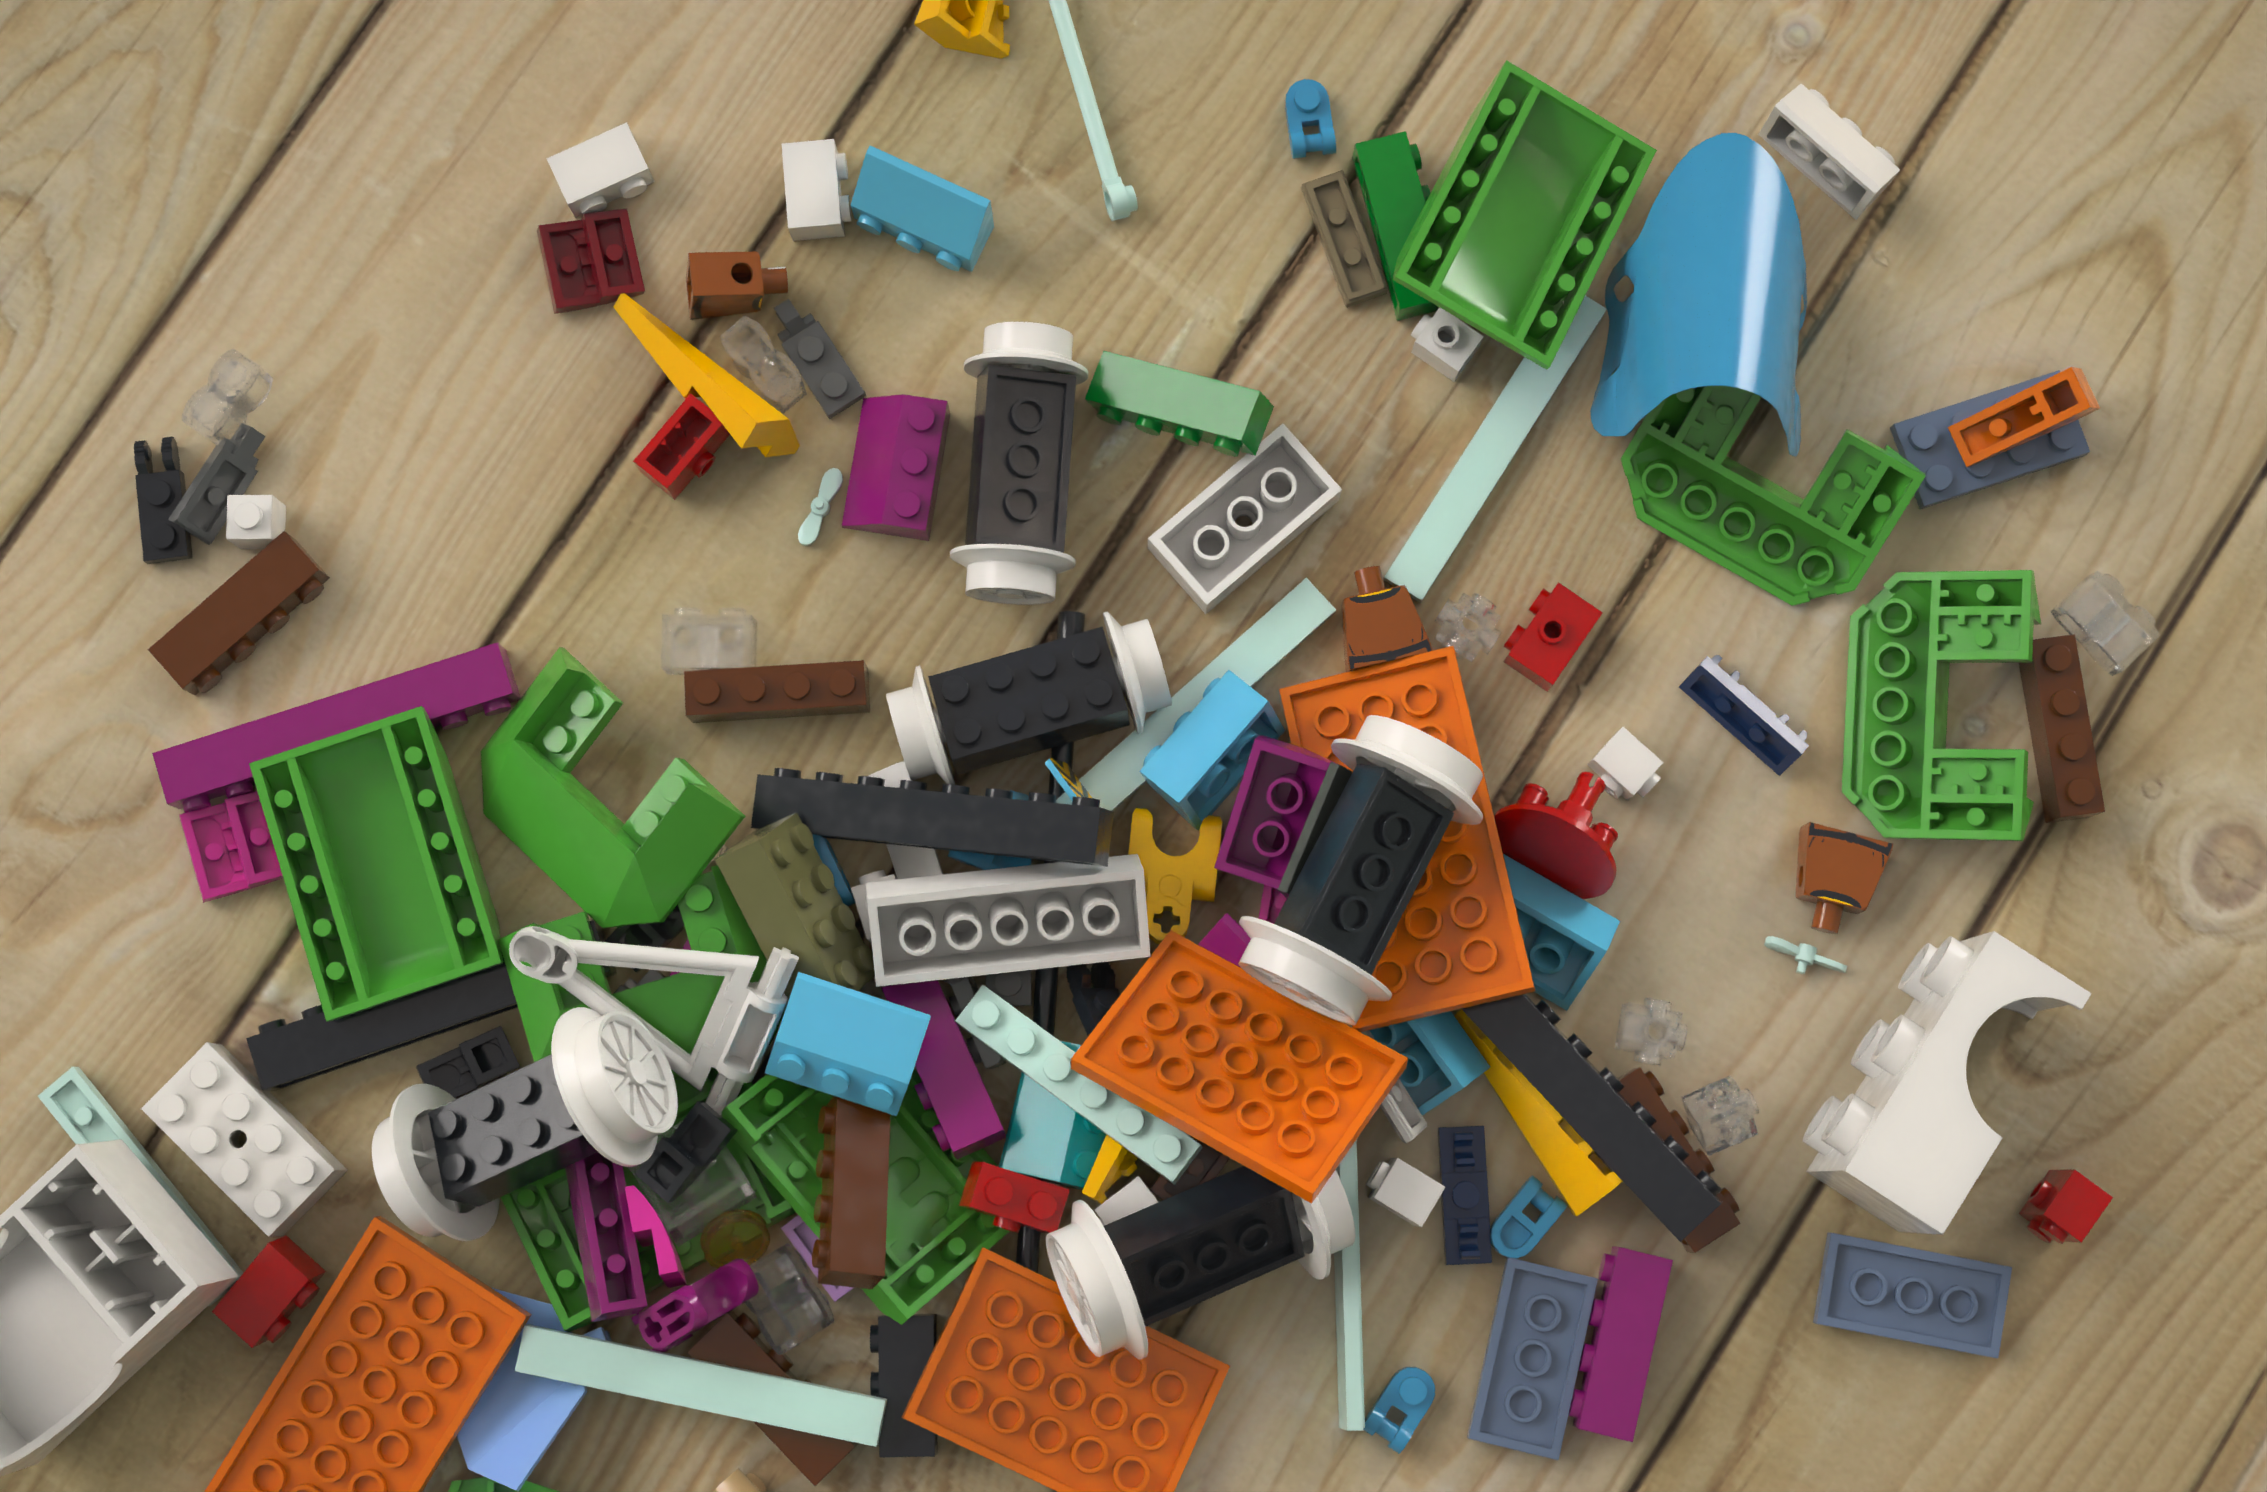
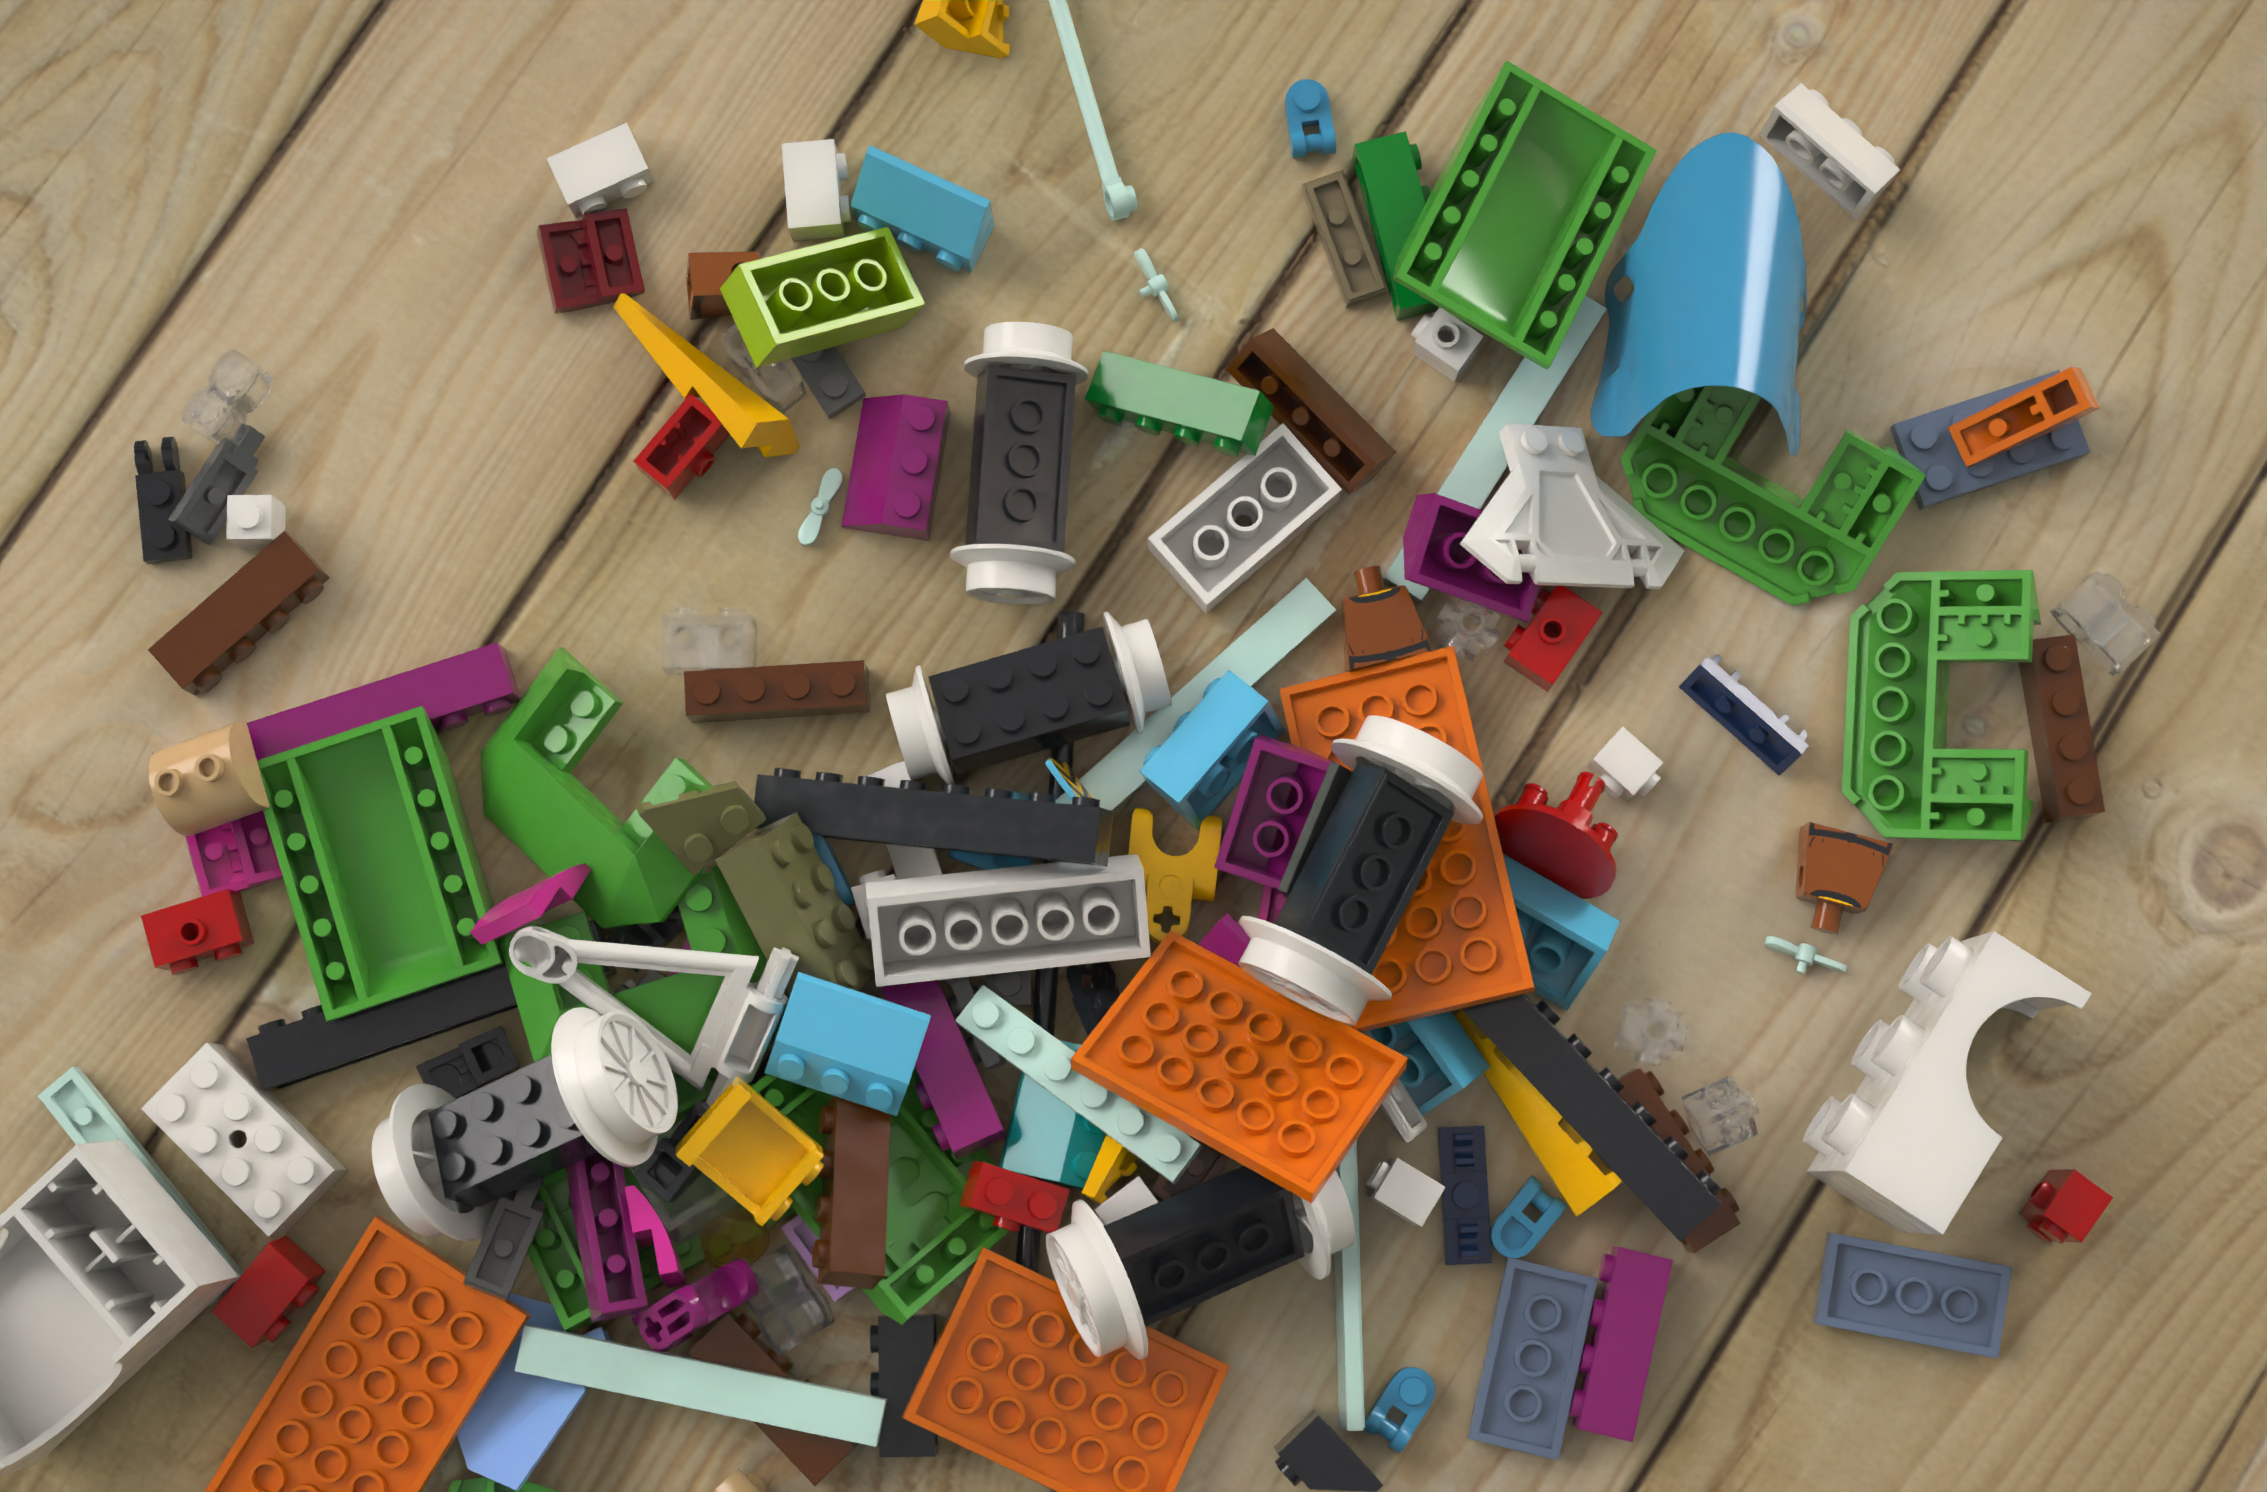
(197, 931): none -> red brick
(207, 780): none -> tan brick
(506, 1242): none -> dark grey hinge
(530, 903): none -> dark pink slope
(703, 822): none -> olive wing
(751, 1151): none -> yellow panel
(821, 296): none -> lime brick
(1156, 284): none -> light aqua piece
(1312, 410): none -> reddish brown brick
(1322, 1459): none -> black slope
(1440, 562): none -> magenta slope
(1565, 519): none -> white plate

